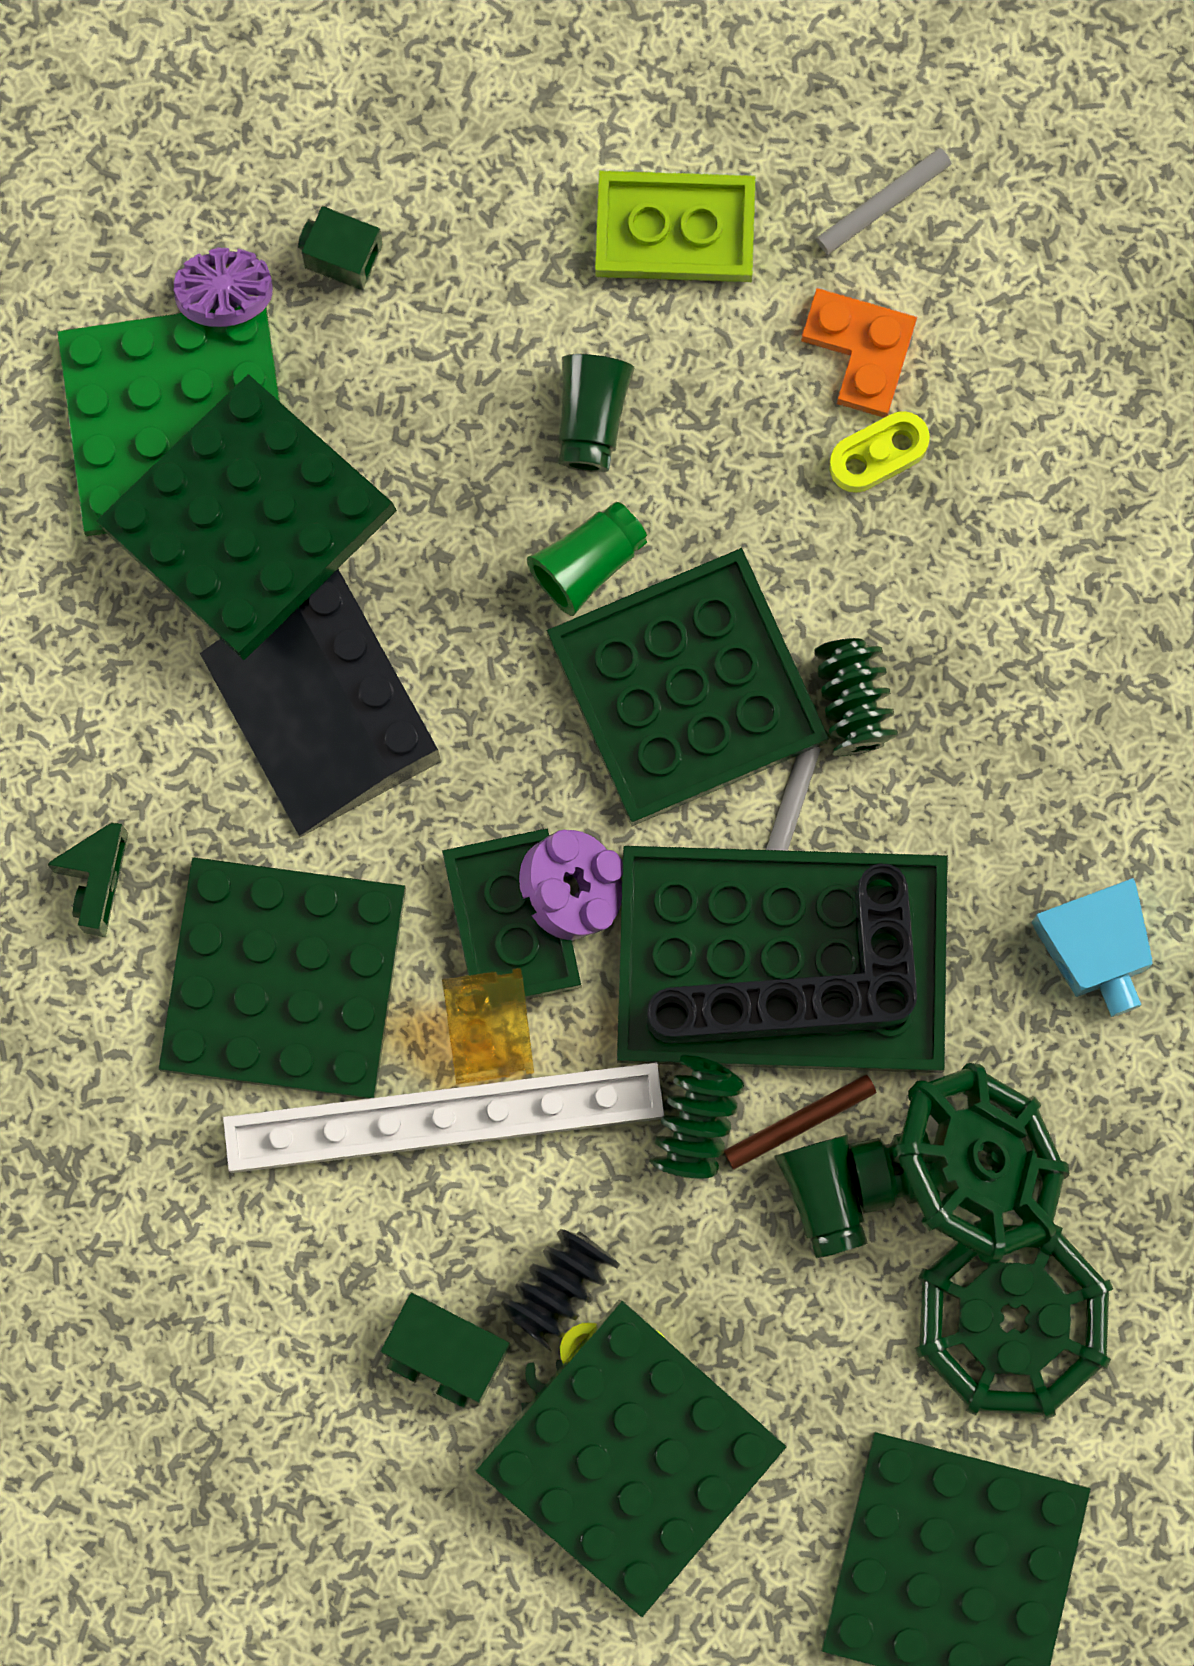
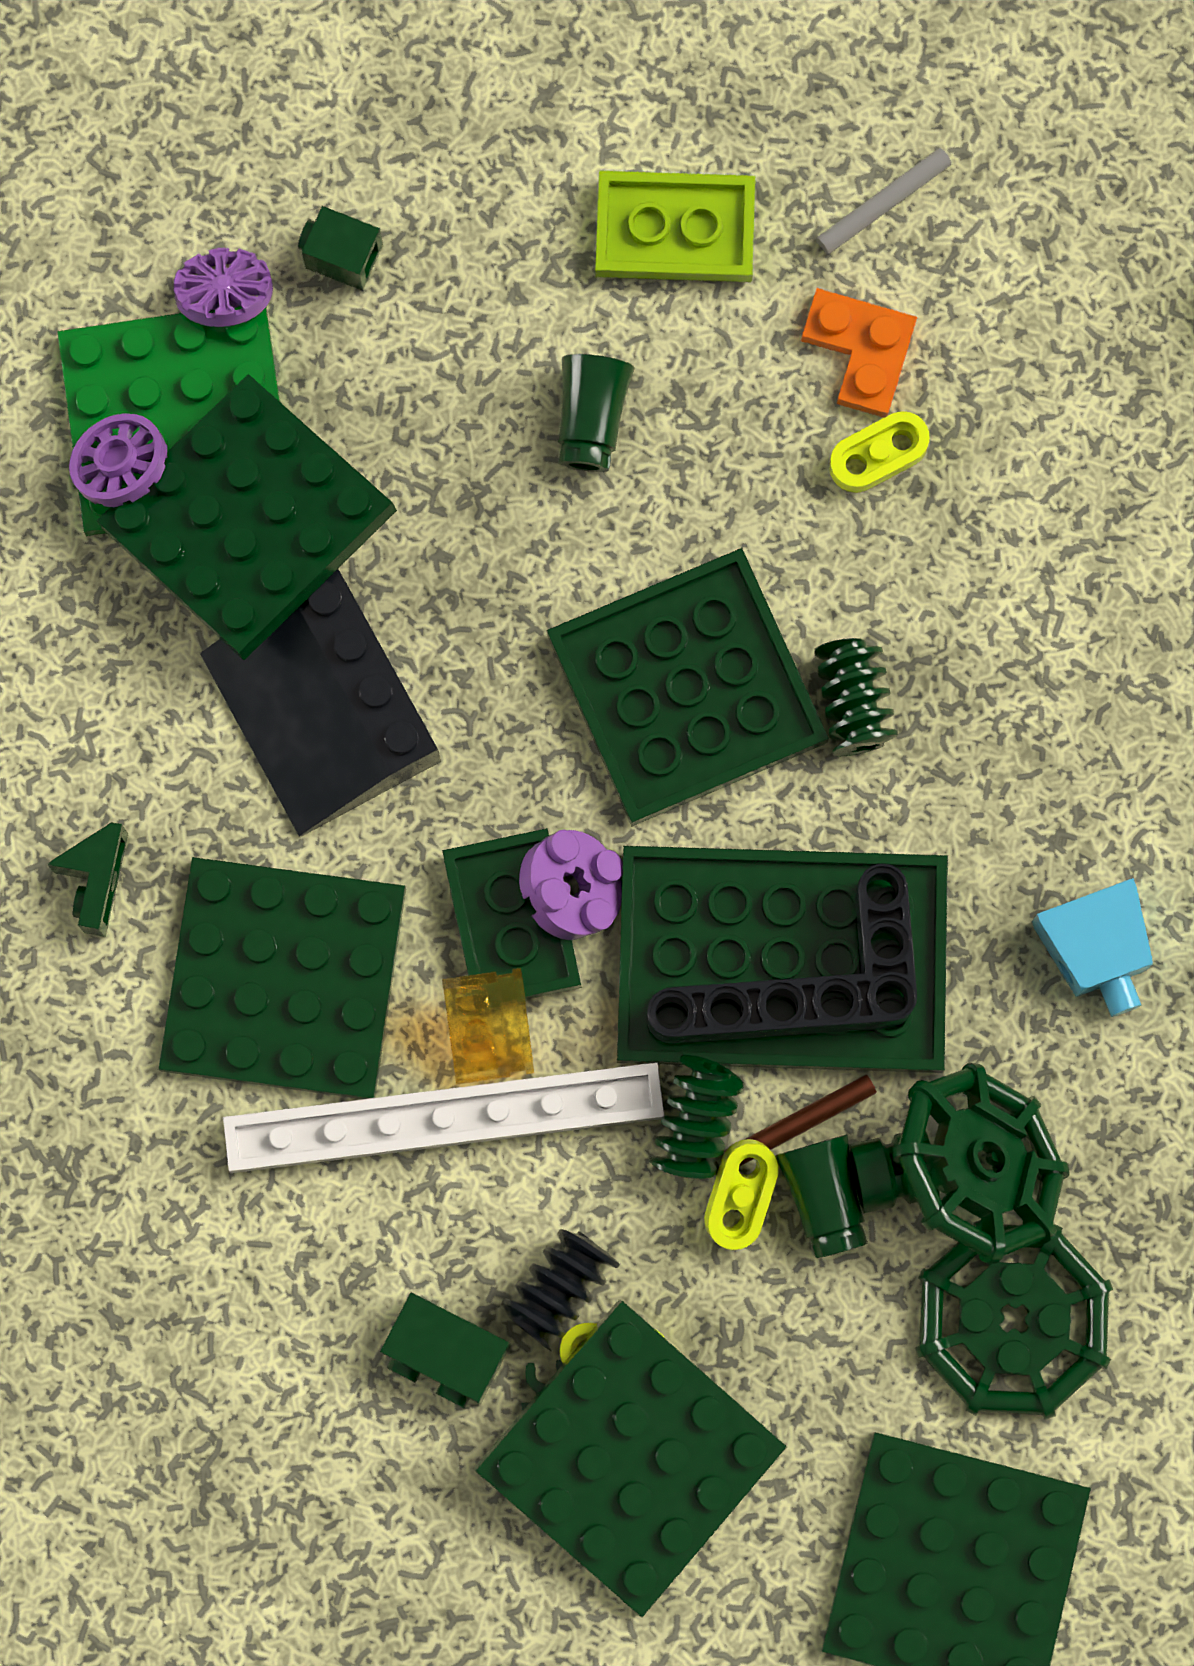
(118, 459): none -> medium lavender wheel
(587, 557): green plant -> none
(740, 1192): none -> neon yellow plate
(793, 800): light grey bar -> none

